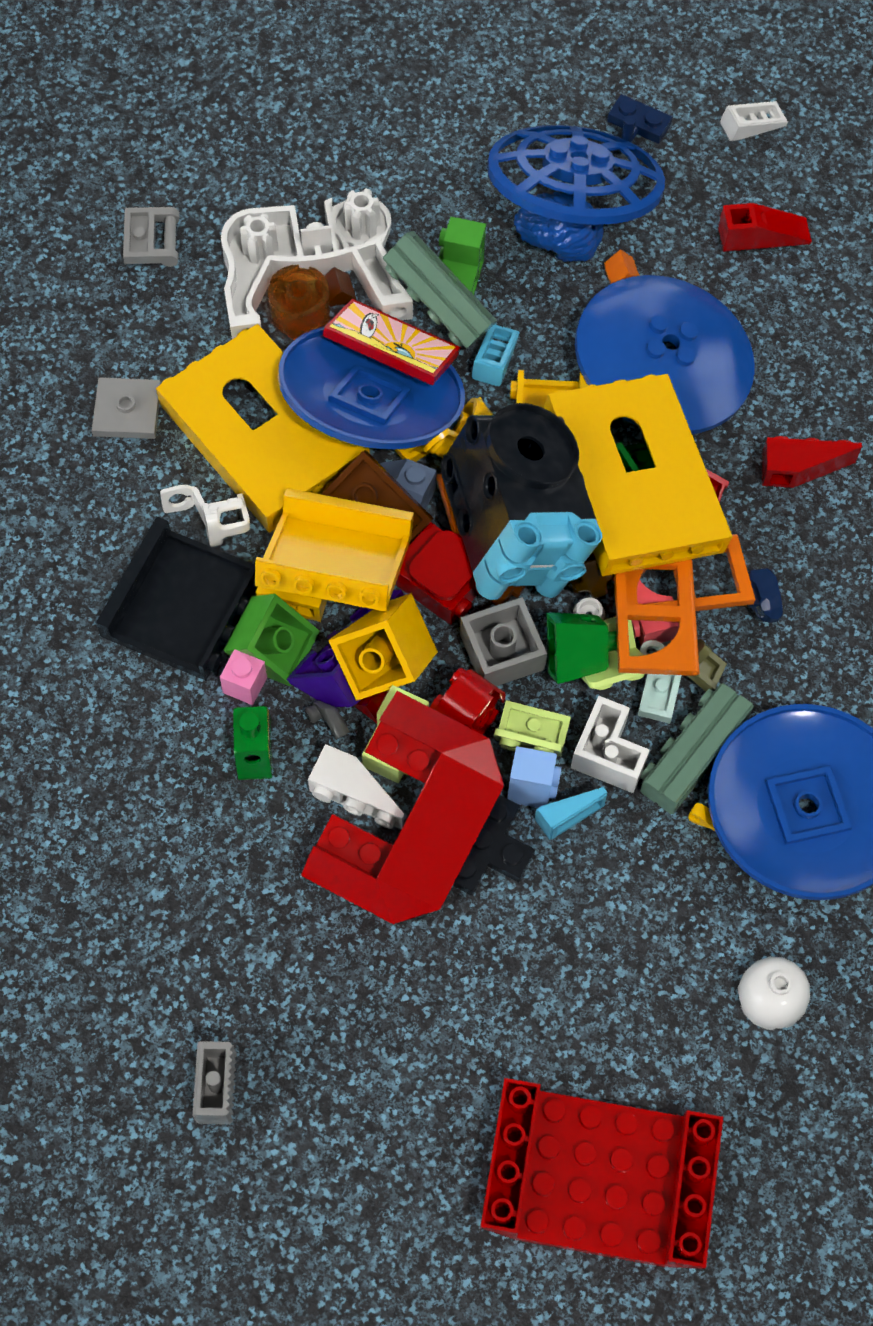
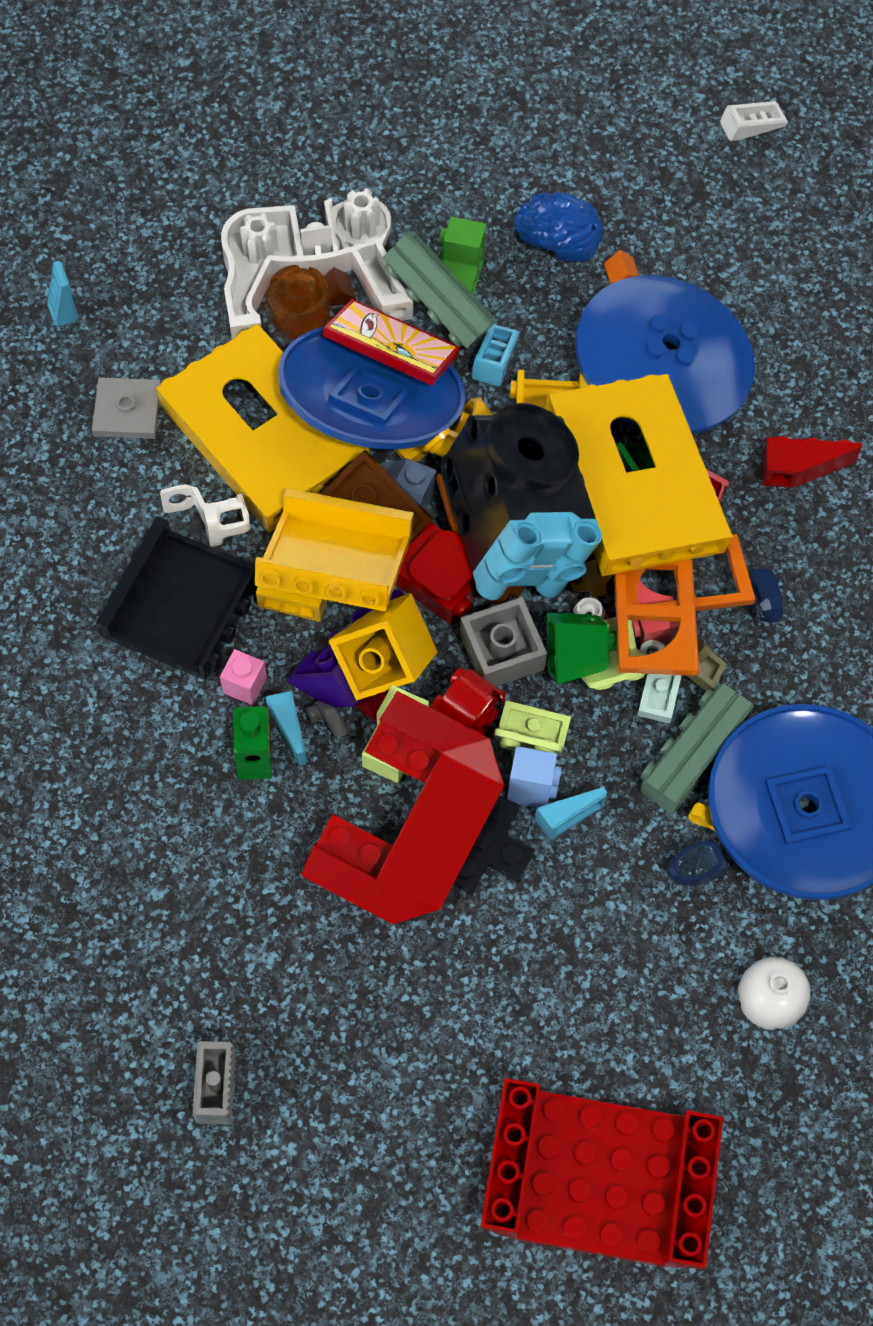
(60, 297): none -> medium azure slope
(141, 232): light grey plate -> none
(274, 635): bright green slope -> none
(284, 715): none -> medium azure slope
(346, 781): white slope -> none
(577, 163): blue dish -> none
(604, 753): white brick -> none
(639, 120): dark blue plate -> none
(698, 864): none -> rock
(759, 227): red slope -> none

